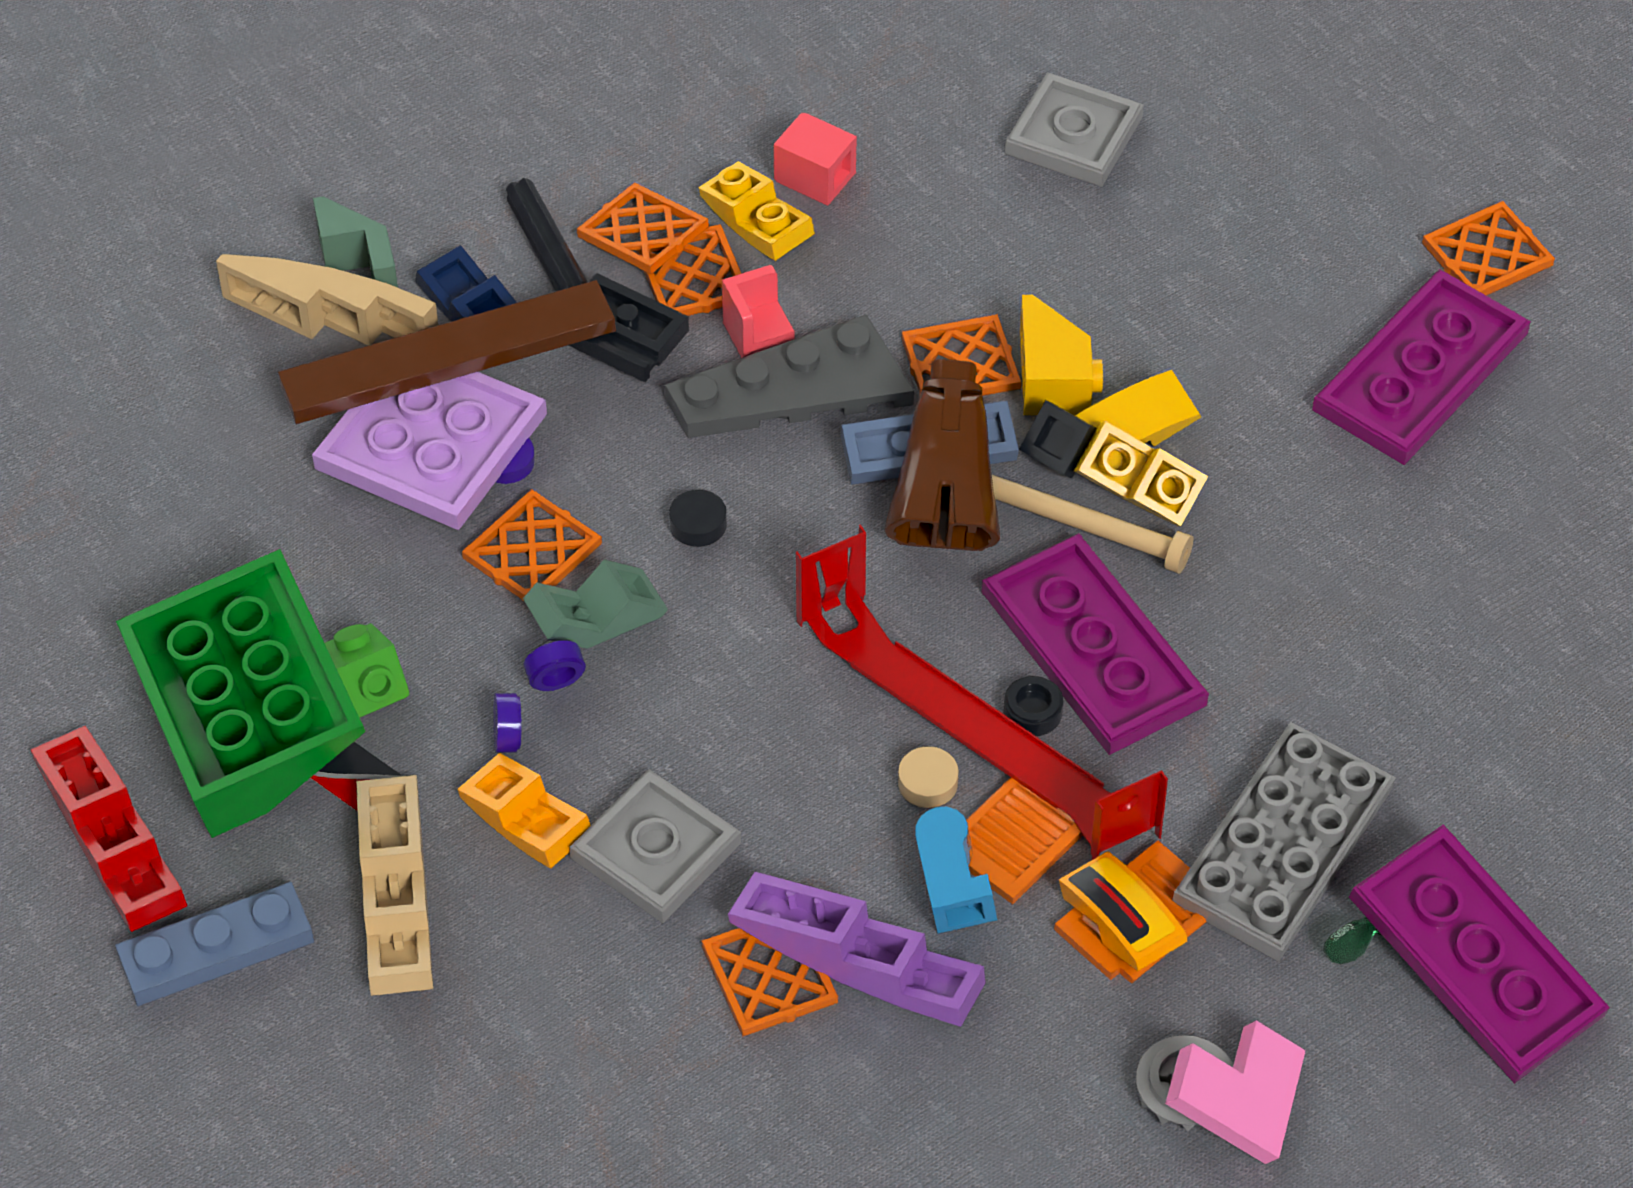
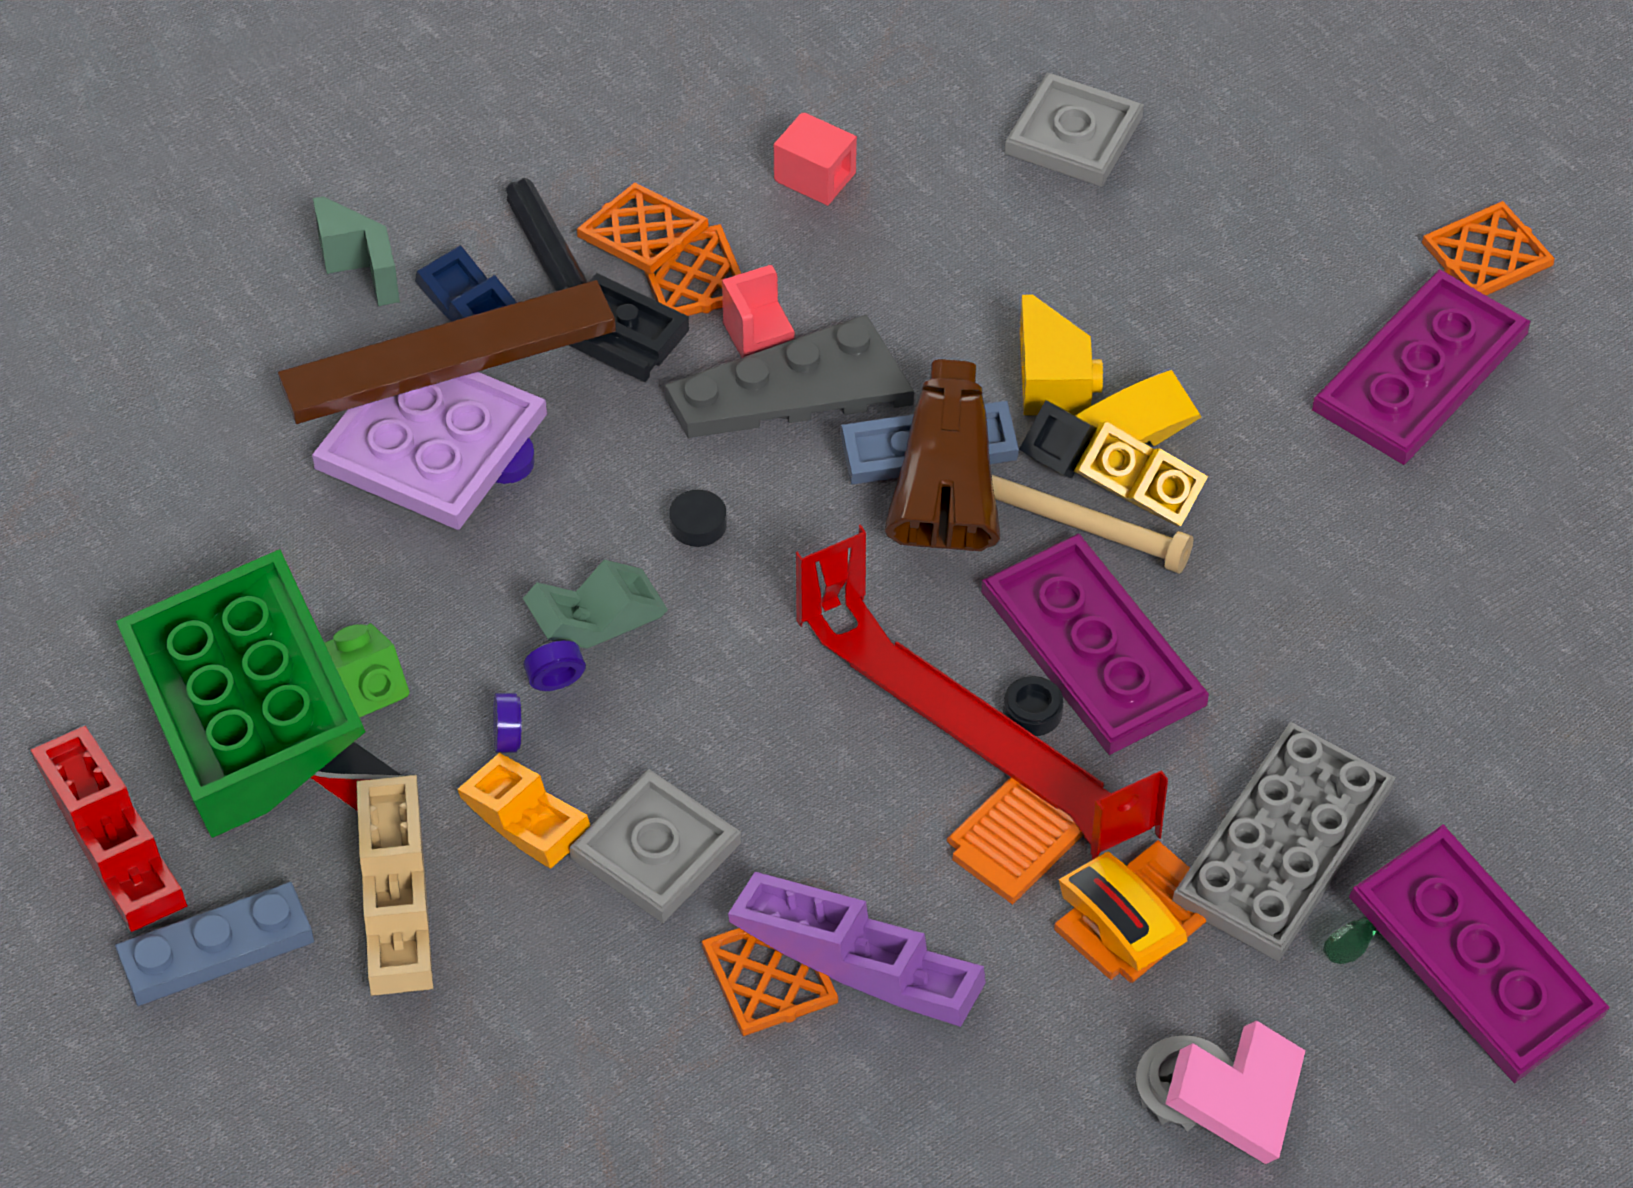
(314, 296): tan slope -> none
(505, 523): orange window -> none
(753, 211): yellow slope -> none
(928, 777): tan tile -> none
(945, 856): dark azure leg -> none
(958, 330): orange window -> none

